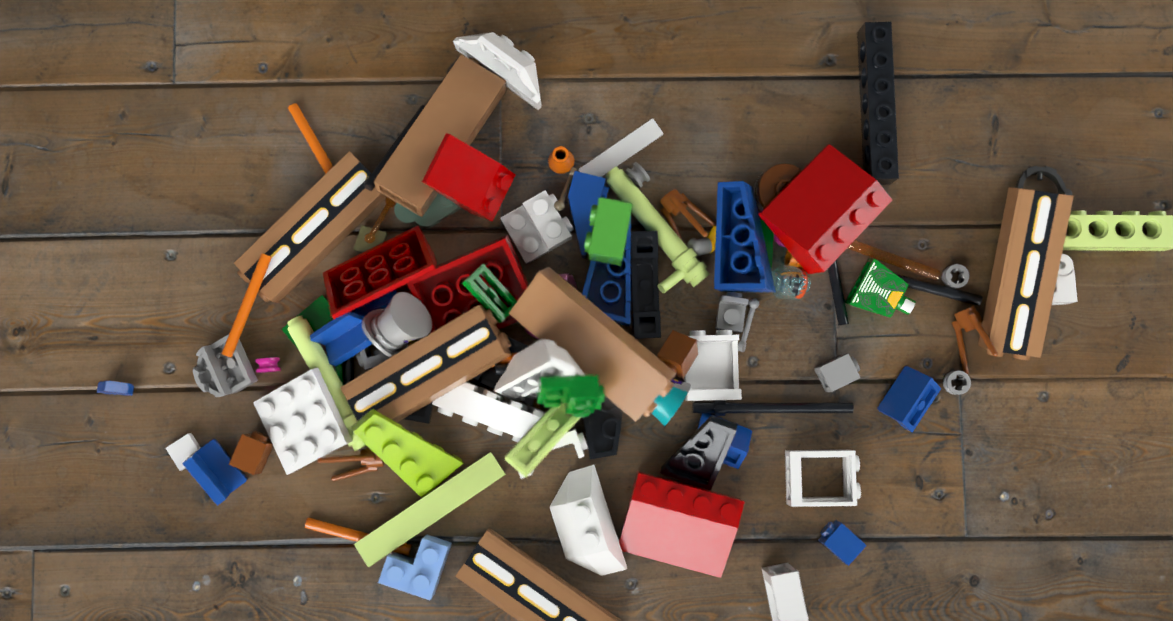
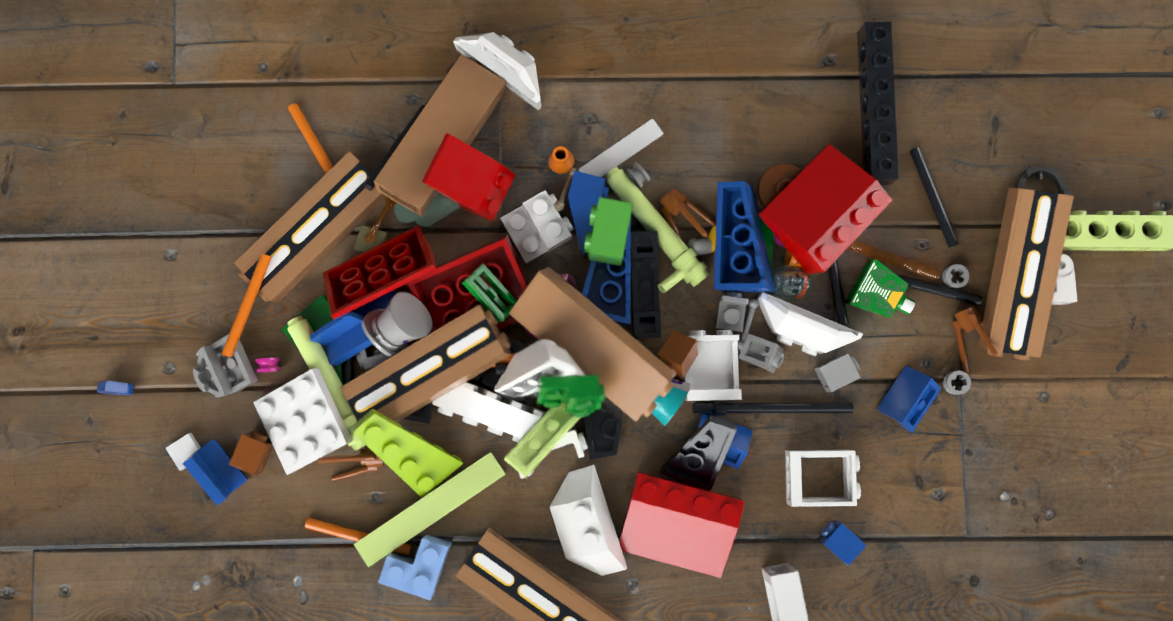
(762, 353): none -> light grey bracket
(804, 327): none -> white wedge
(933, 197): none -> black bar

